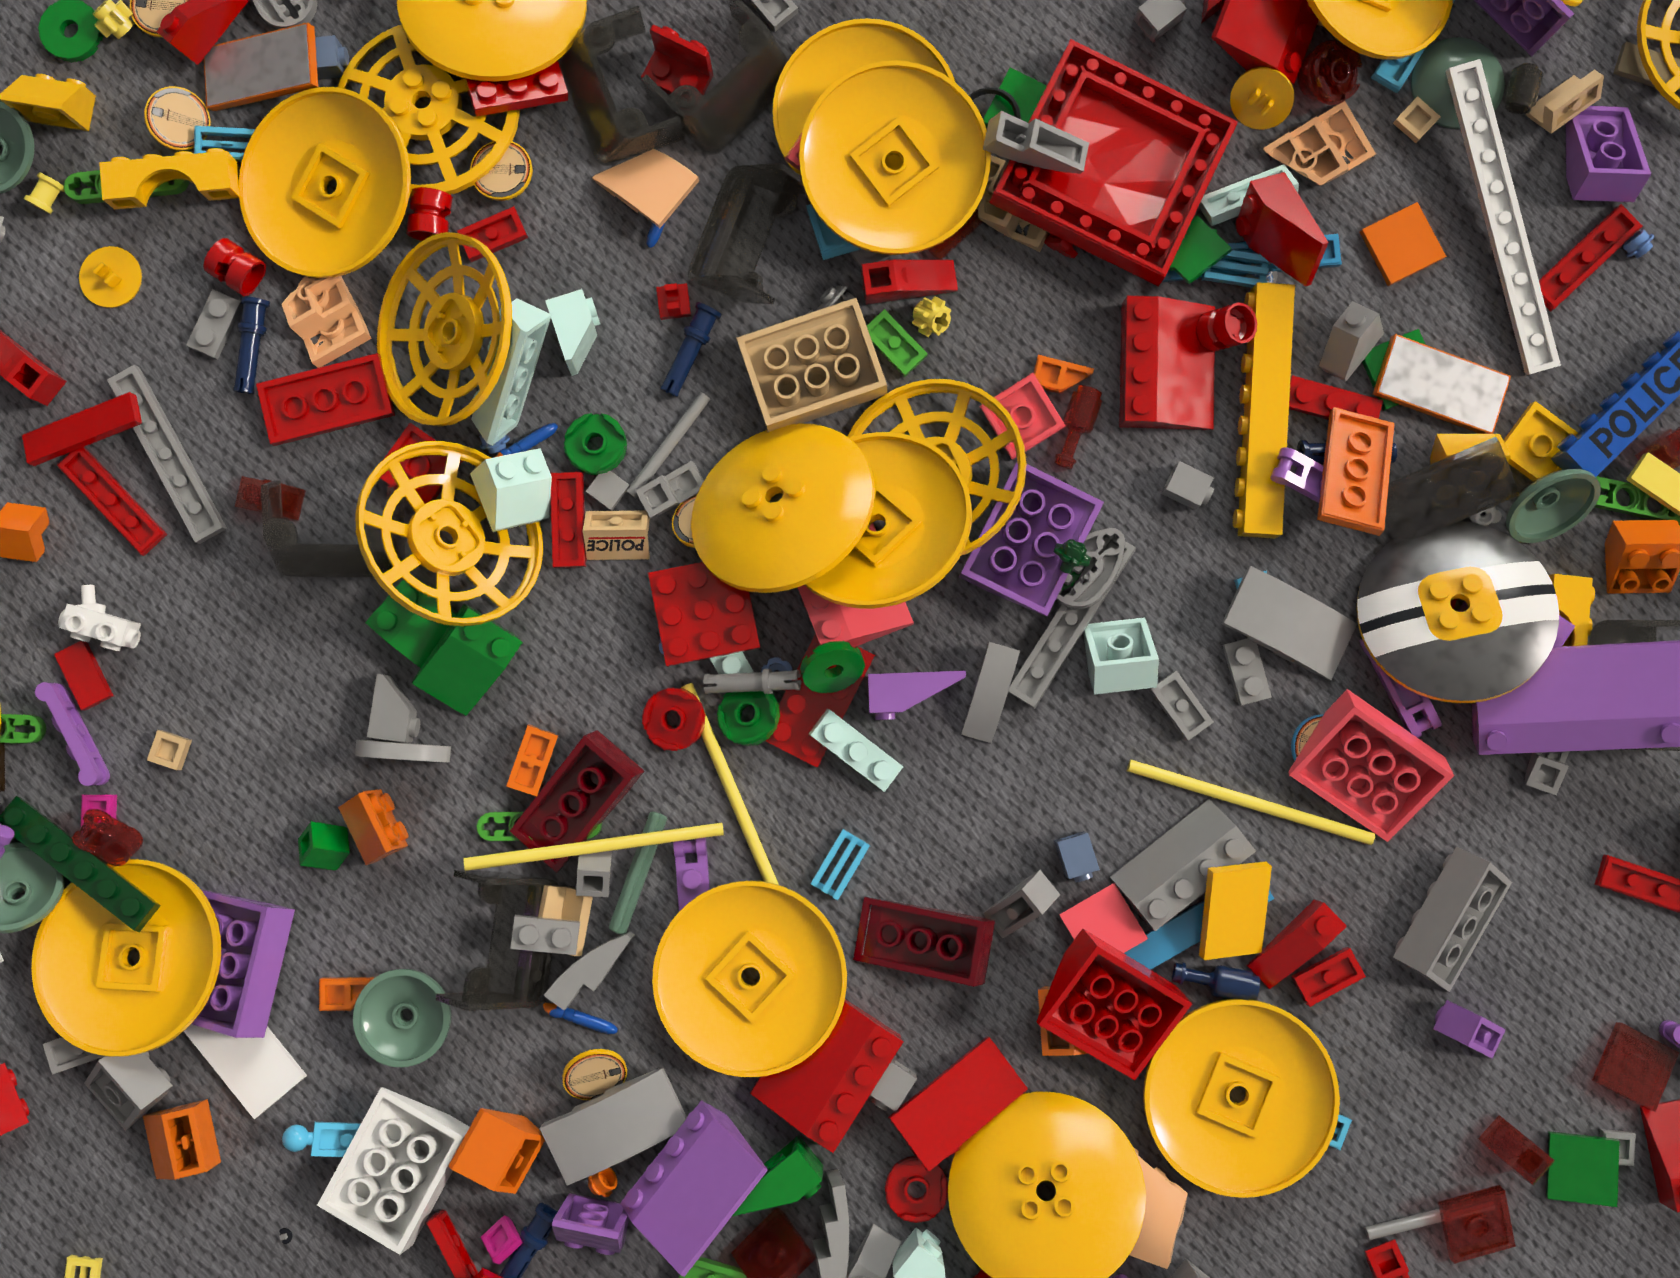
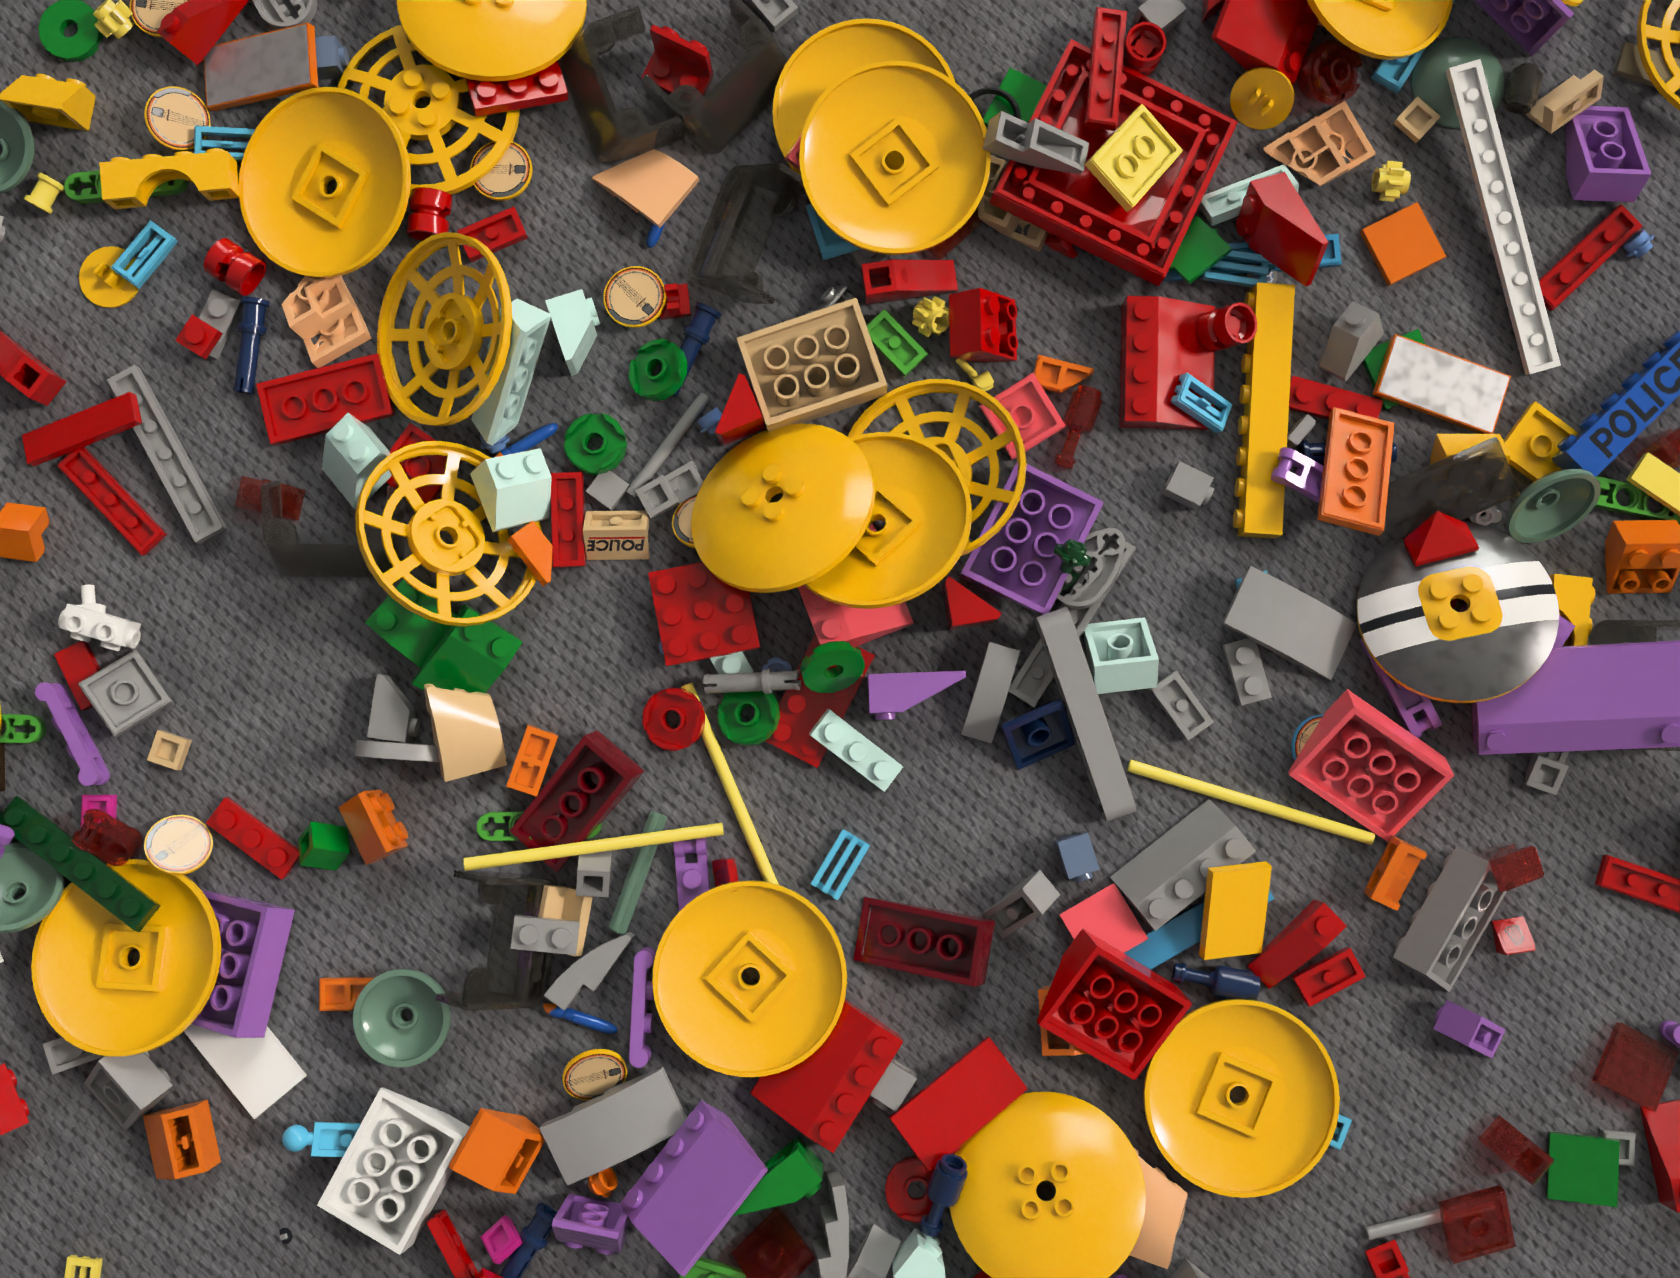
(125, 693): none -> light grey tile
(154, 260): none -> medium azure tile
(178, 845): none -> piece
(198, 337): none -> red plate
(254, 838): none -> red plate
(351, 456): none -> light aqua slope
(464, 731): none -> tan slope
(534, 551): none -> orange tile
(634, 297): none -> piece
(640, 1018): none -> medium lavender plate
(668, 380): none -> green tile
(710, 421): none -> medium blue plate
(724, 871): none -> red slope
(740, 415): none -> red slope
(943, 1191): none -> dark blue piece
(965, 608): none -> red slope
(982, 326): none -> red slope
(983, 381): none -> light yellow hand
(1037, 734): none -> dark blue slope
(1085, 713): none -> light grey beam
(1105, 68): none -> red tile
(1134, 157): none -> light yellow tile
(1144, 47): none -> red wheel
(1199, 407): none -> medium azure tile
(1300, 430): none -> light grey tile
(1390, 181): none -> light yellow gear
(1393, 872): none -> orange hinge
(1439, 539): none -> red slope
(1512, 936): none -> slope
(1515, 866): none -> clear red slope

